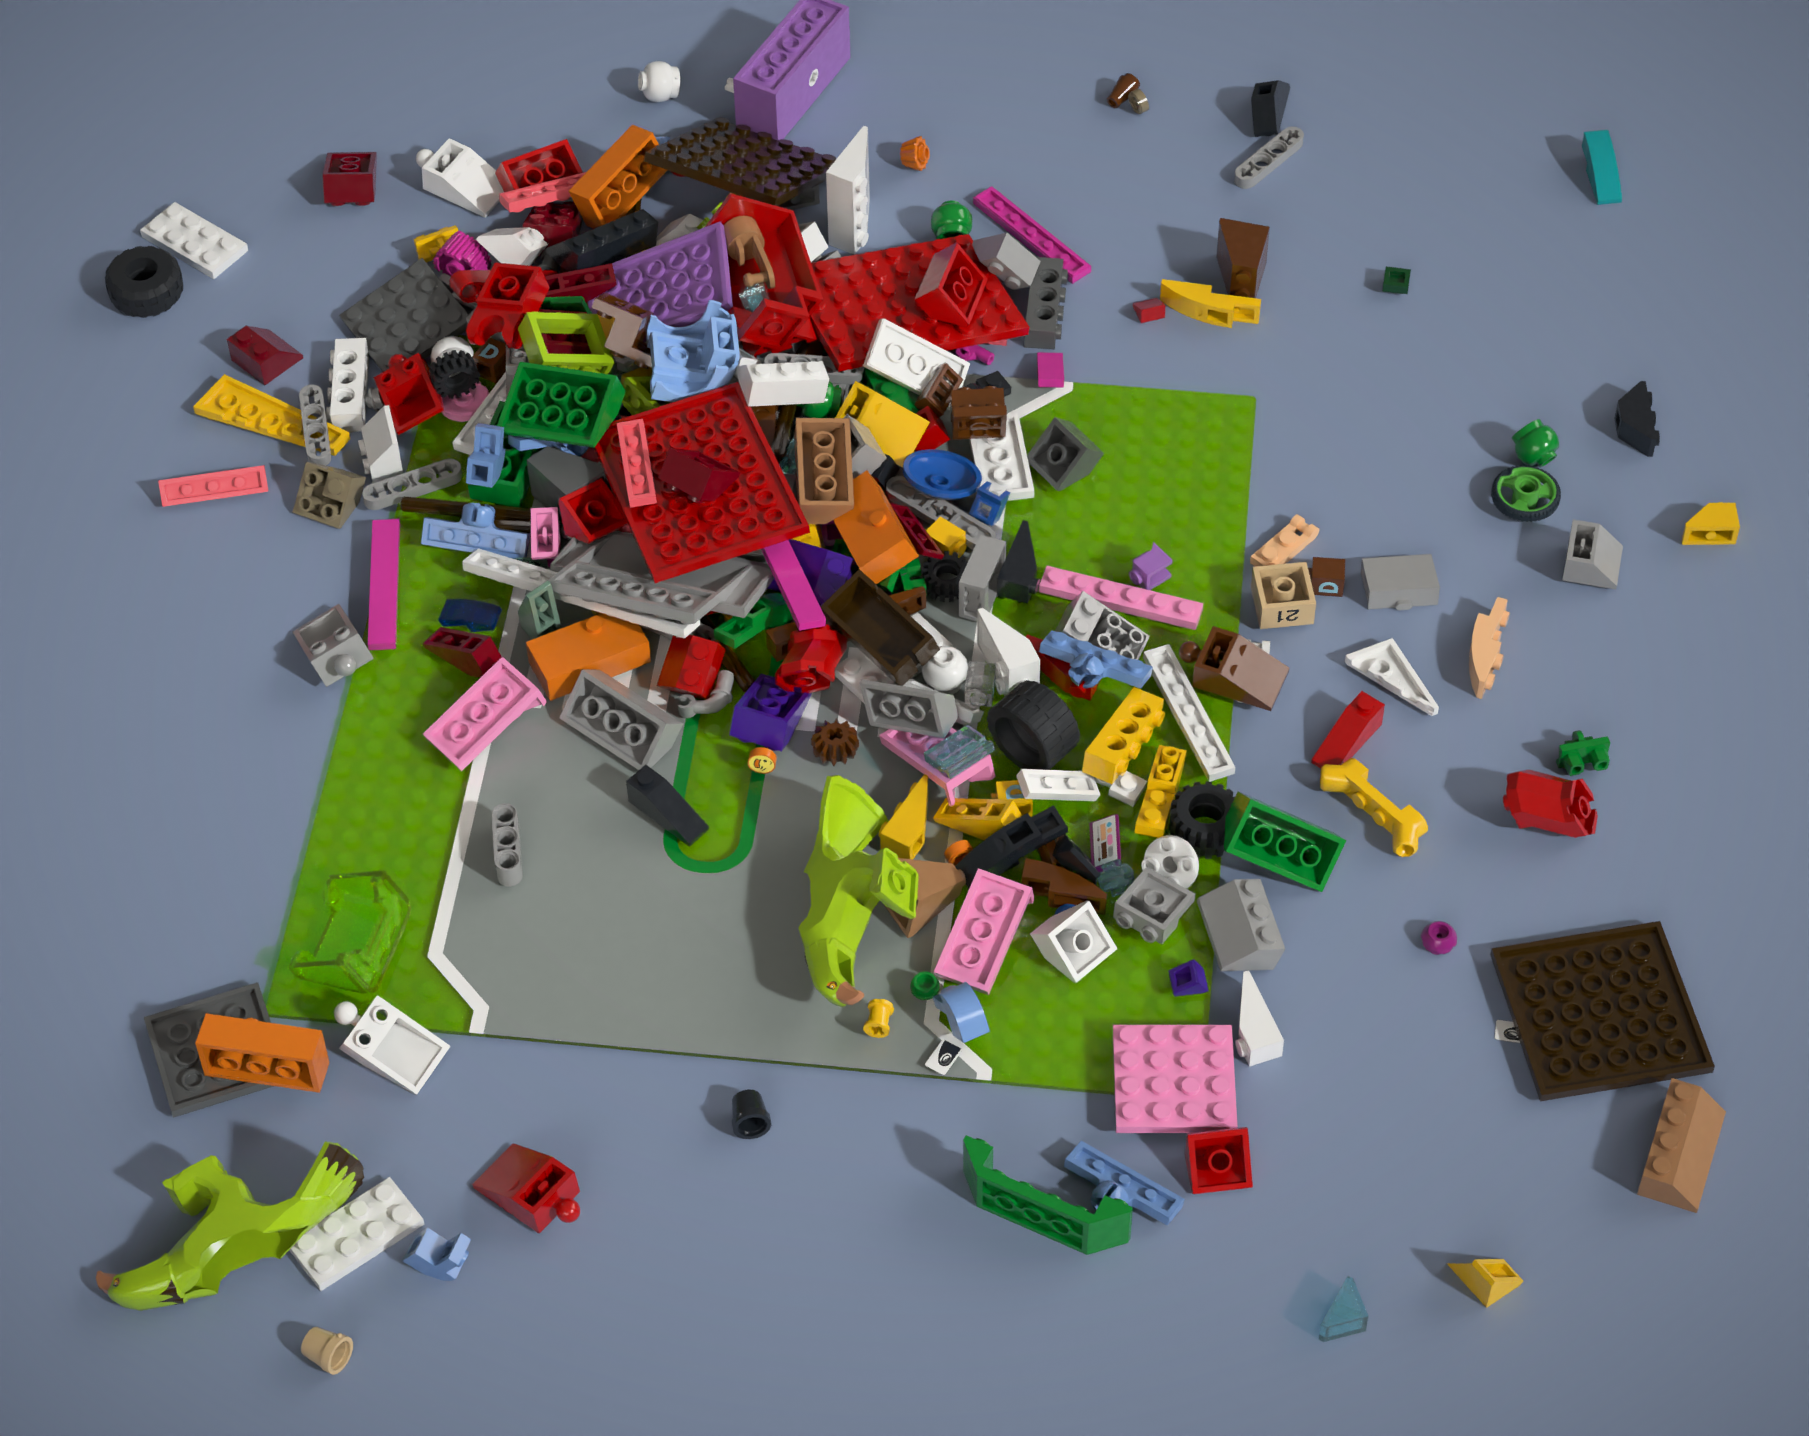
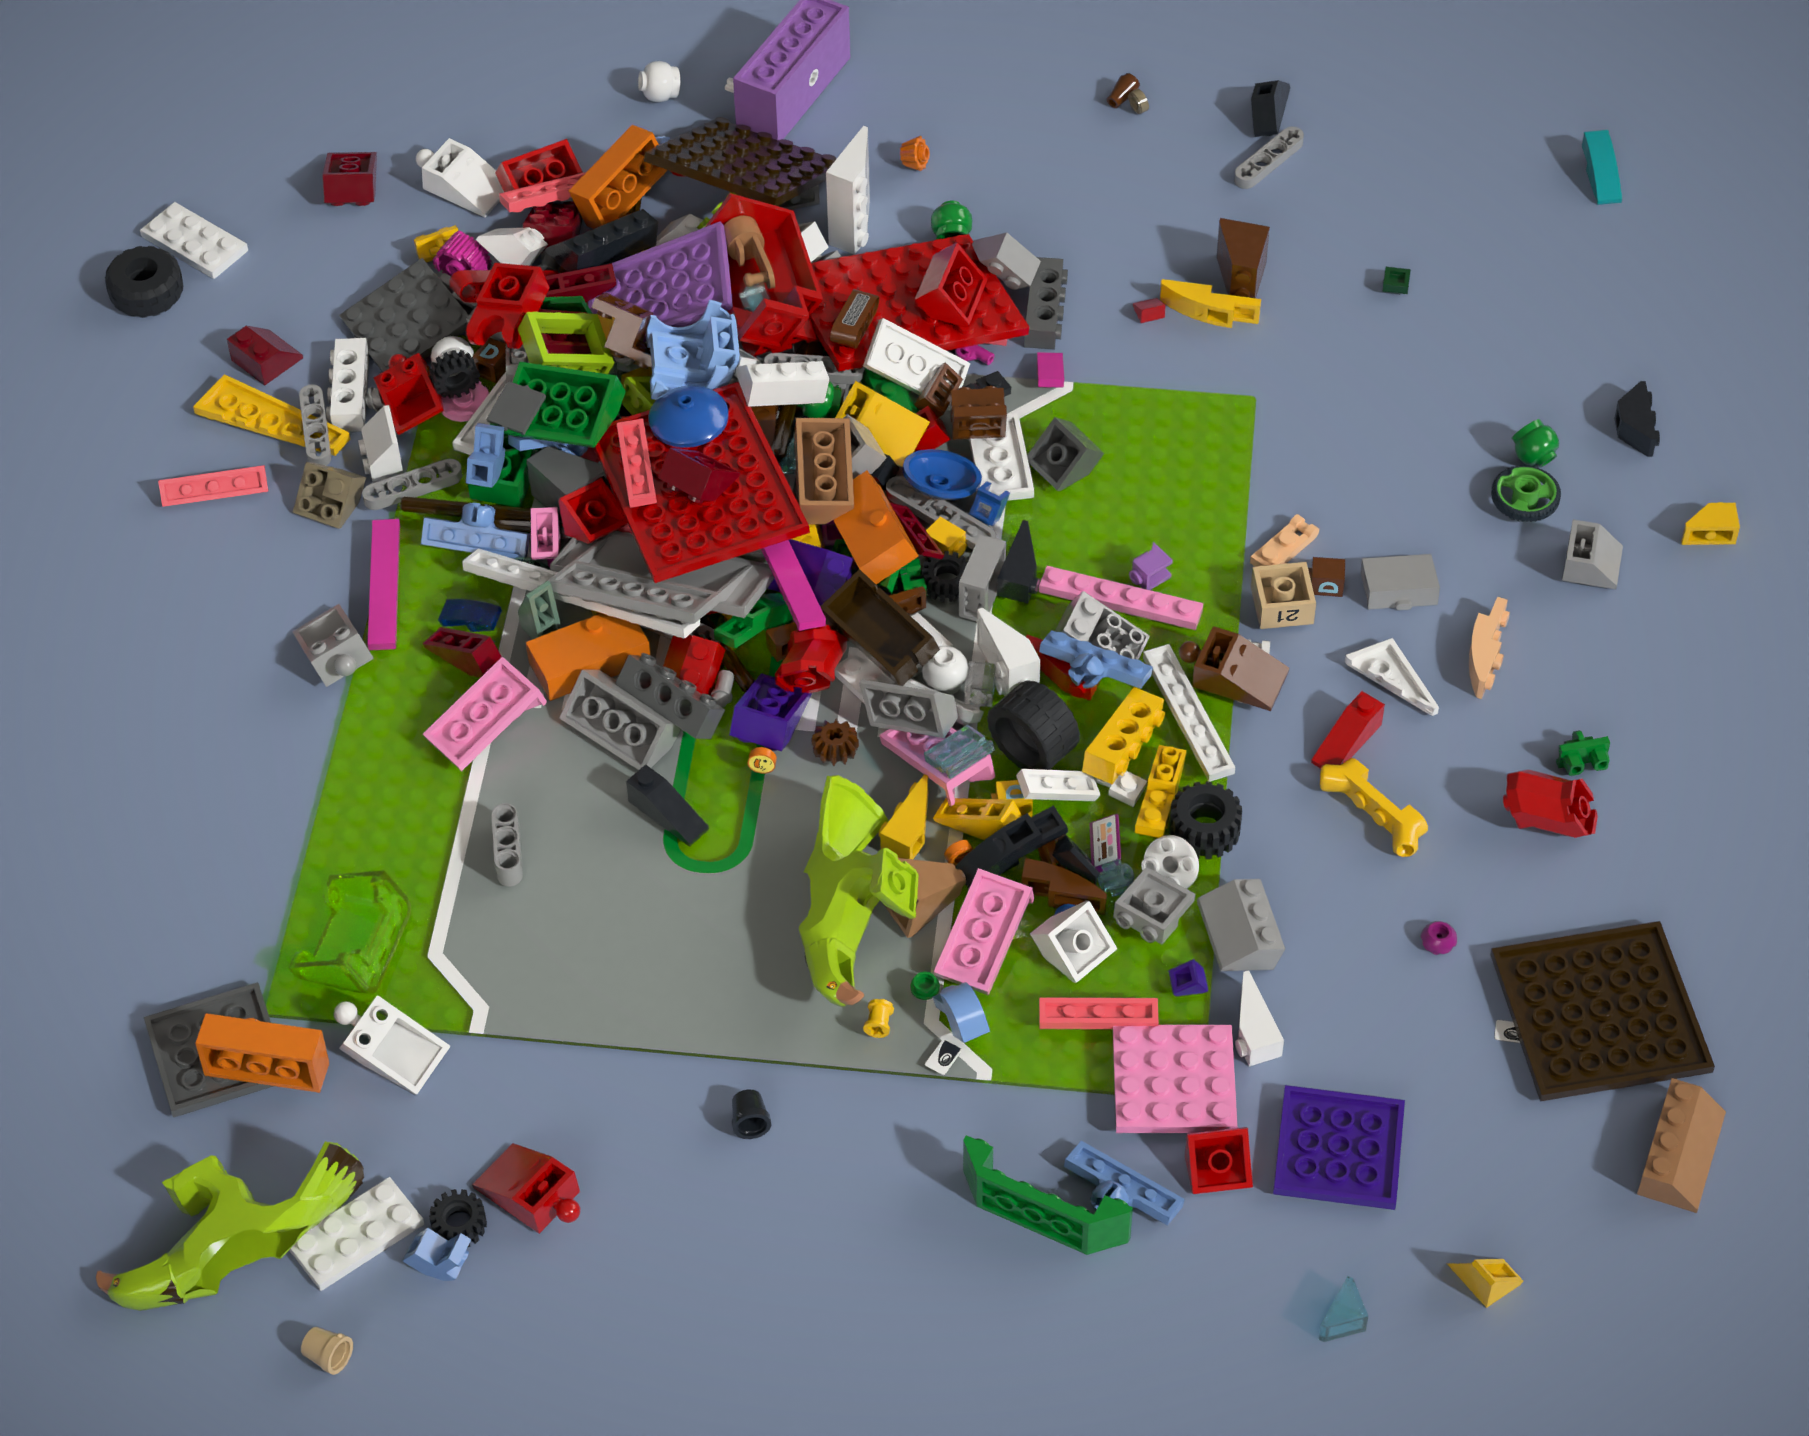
(454, 1204): none -> black tyre
(516, 408): none -> dark grey piece
(635, 680): none -> dark grey brick
(688, 416): none -> blue dish
(854, 318): none -> reddish brown beam
(1030, 232): dark pink tile -> none
(1097, 1012): none -> coral plate
(1281, 841): green slope -> none
(1339, 1147): none -> dark purple plate

